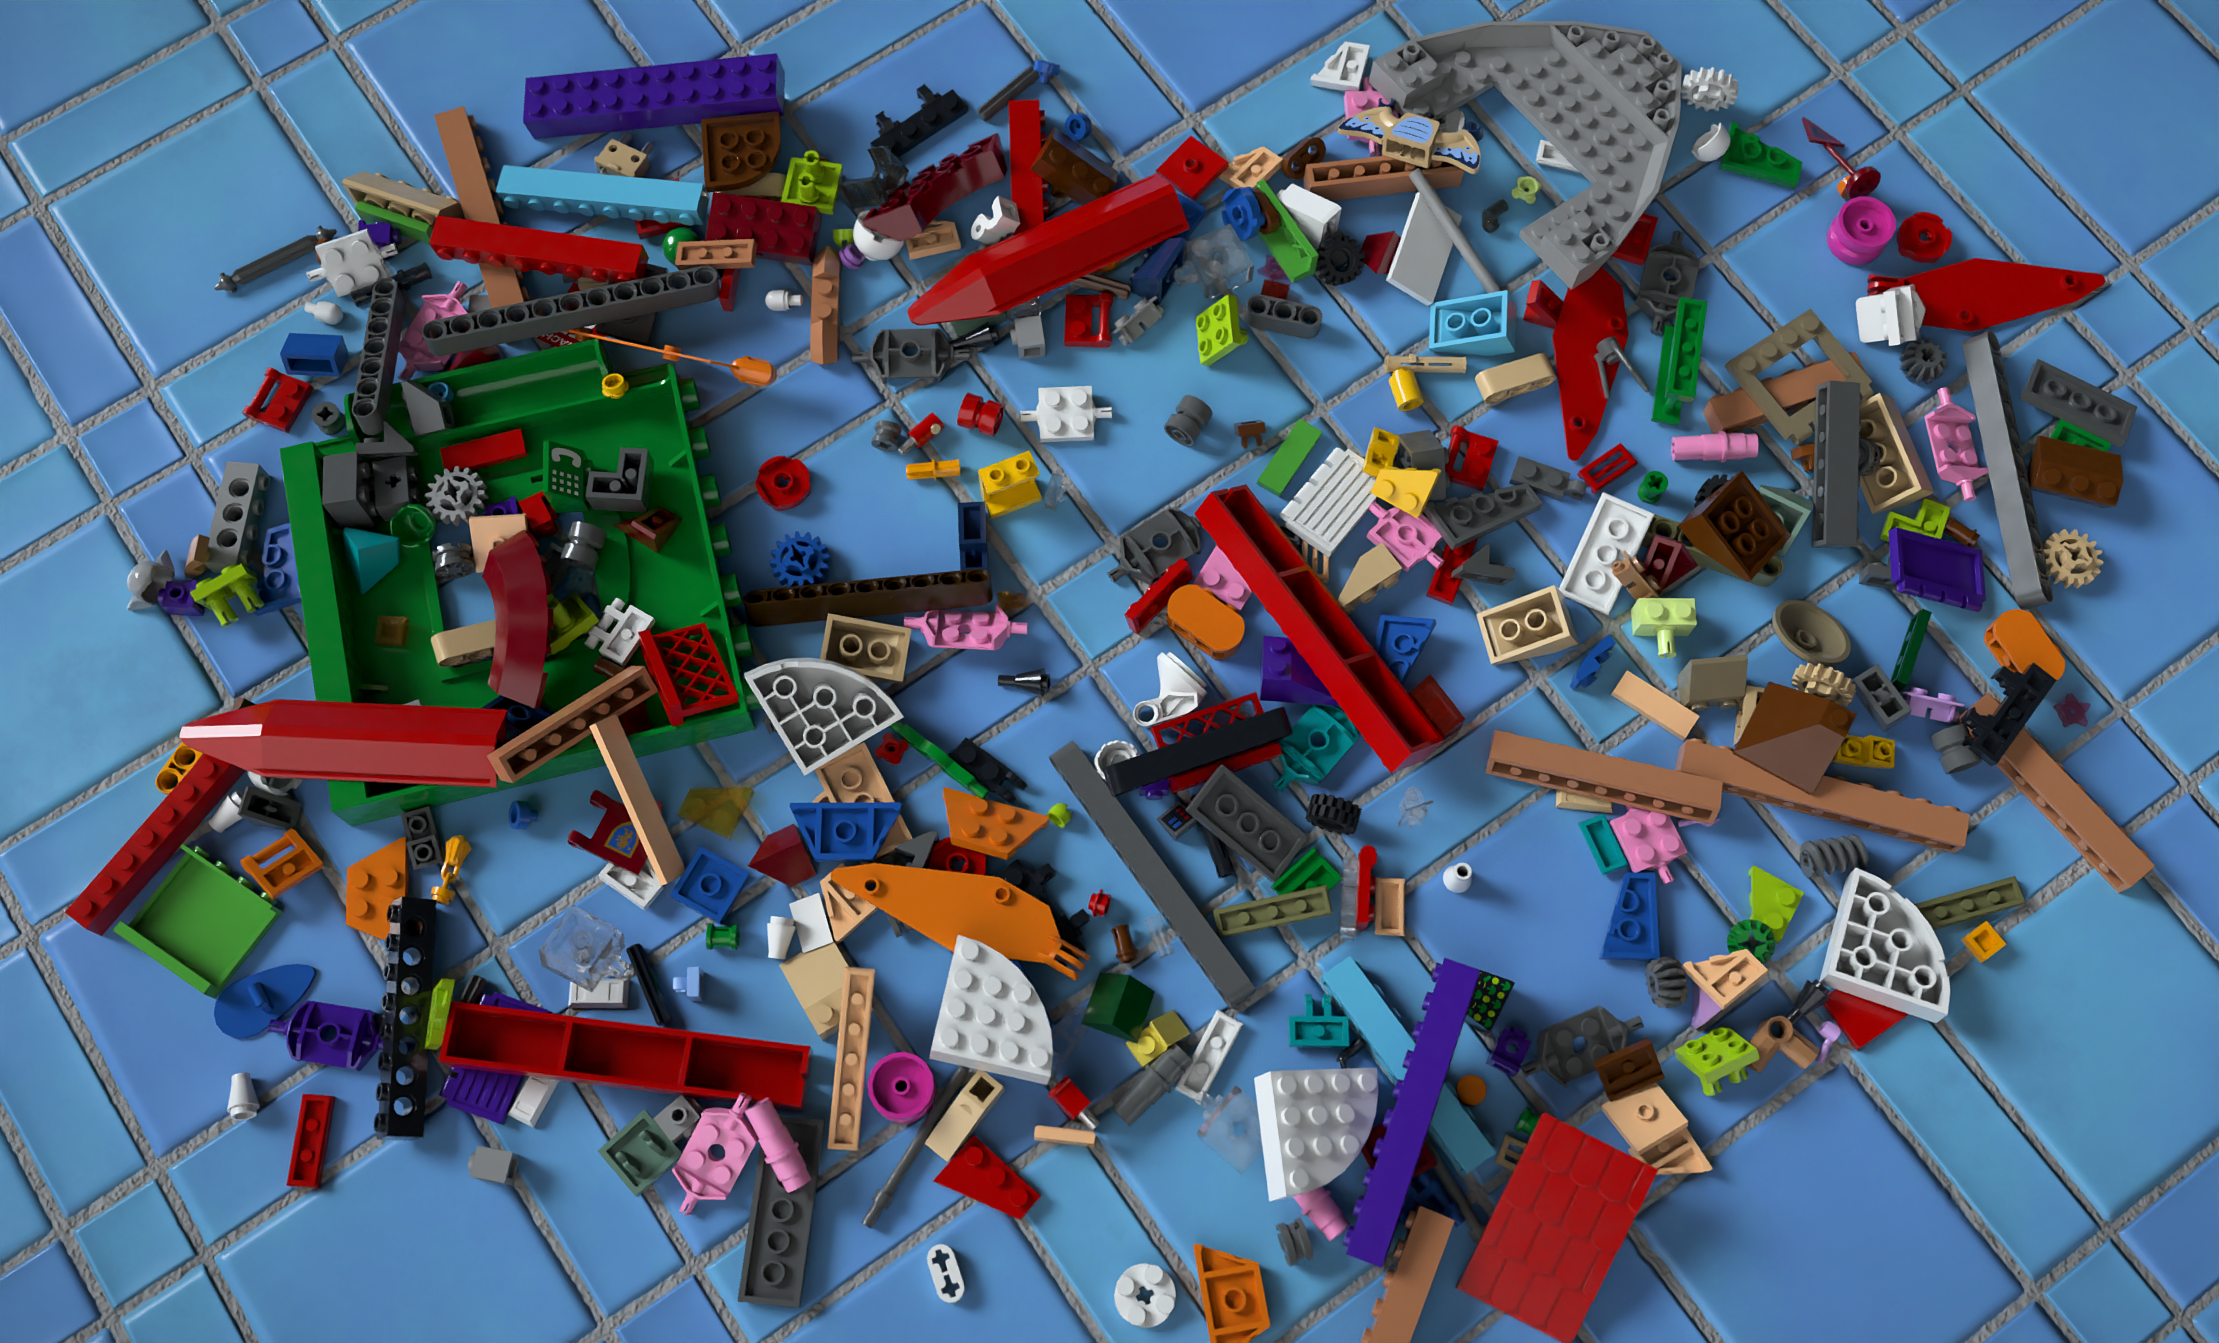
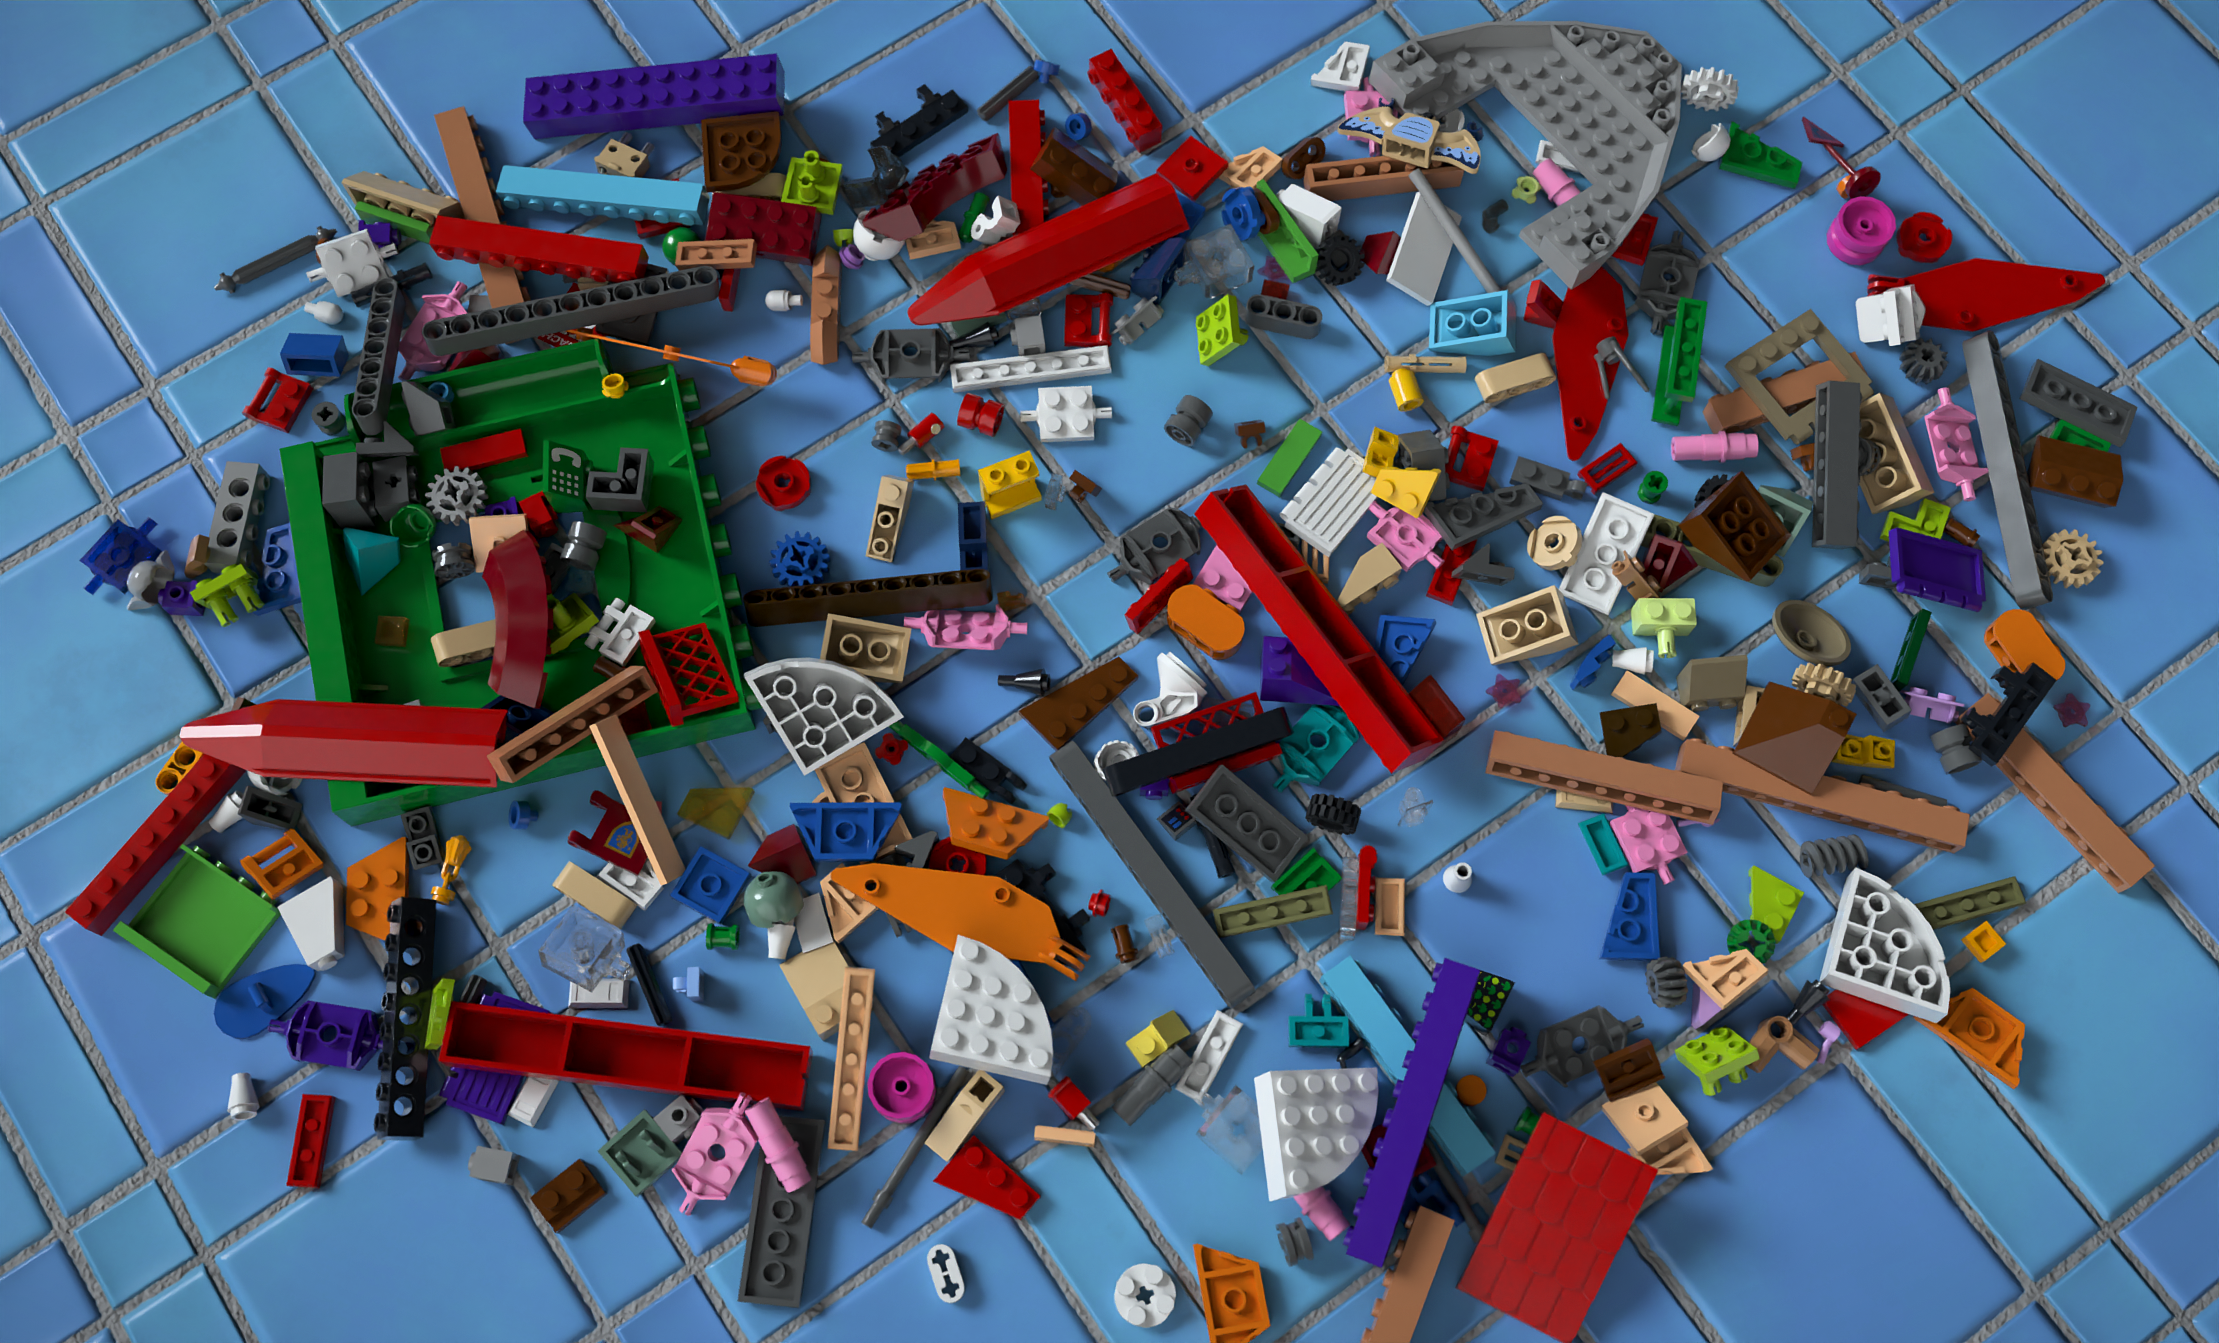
(118, 553): none -> clear blue plate
(317, 923): none -> white slope
(568, 1196): none -> reddish brown plate
(594, 895): none -> tan beam
(772, 898): none -> sand green cylinder
(889, 517): none -> tan slope
(976, 208): none -> green axle
(1030, 368): none -> white tile
(1077, 704): none -> reddish brown wing
(1083, 486): none -> reddish brown tile
(1118, 1006): dark green slope -> none
(1125, 100): none -> red brick
(1504, 698): none -> clear pink plate
(1555, 182): none -> bright pink piece
(1566, 550): none -> tan plate
(1629, 728): none -> dark brown wing
(1636, 660): none -> white cone
(1907, 792): none -> dark grey bar
(1983, 1034): none -> orange wing

